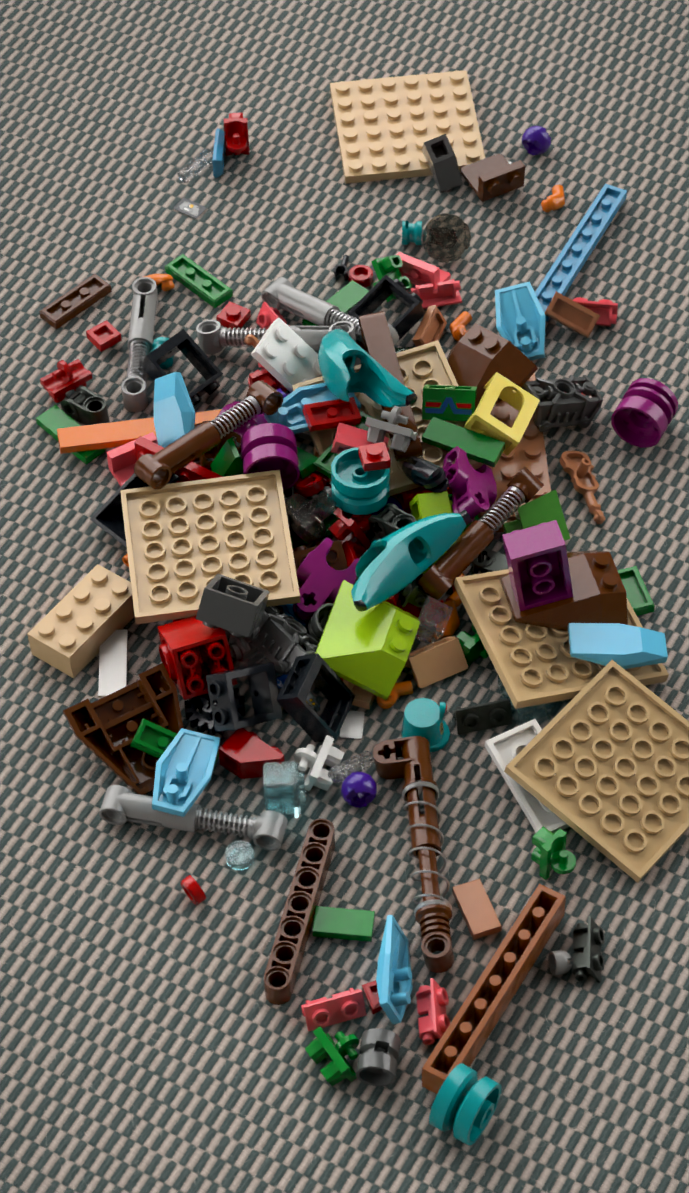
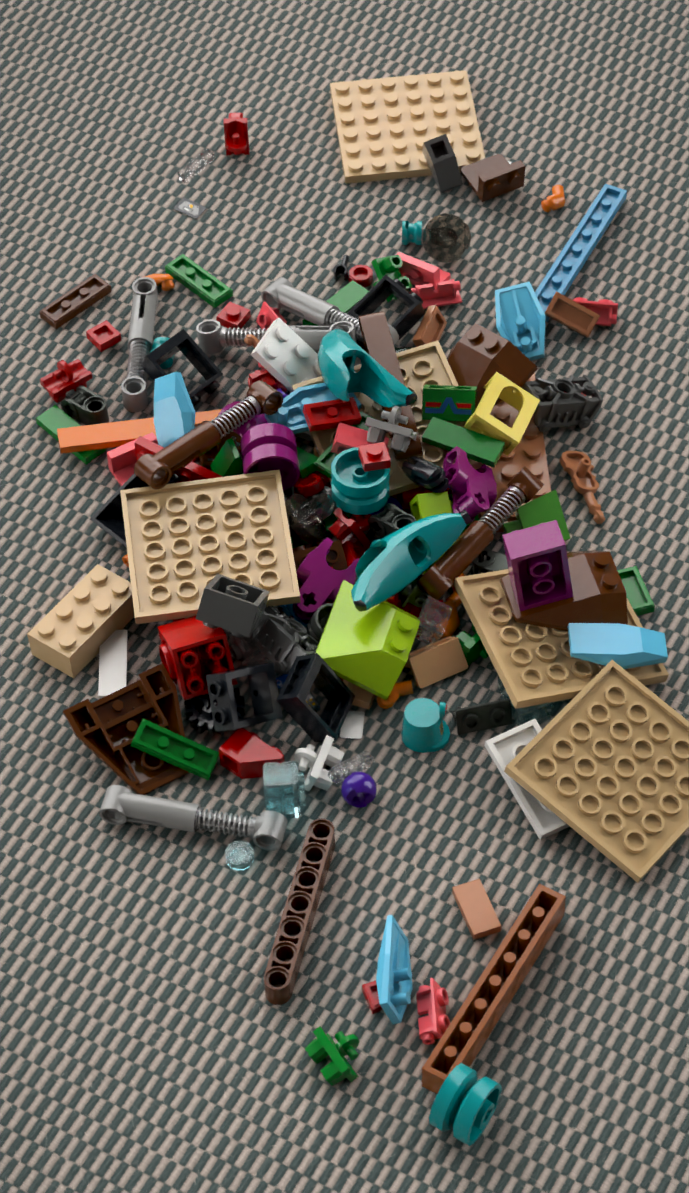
(184, 771): medium azure piece -> none
(193, 890): red tile -> none
(218, 153): dark azure tile -> none
(331, 1011): coral hinge -> none
(343, 923): green tile -> none
(378, 1057): dark grey wheel -> none
(425, 835): reddish brown piece -> none
(458, 326): orange arm -> none
(536, 140): dark purple piece -> none
(552, 853): green hips -> none
(558, 962): light grey hinge -> none
(589, 940): pearl dark grey hinge -> none
(644, 412): magenta wheel -> none

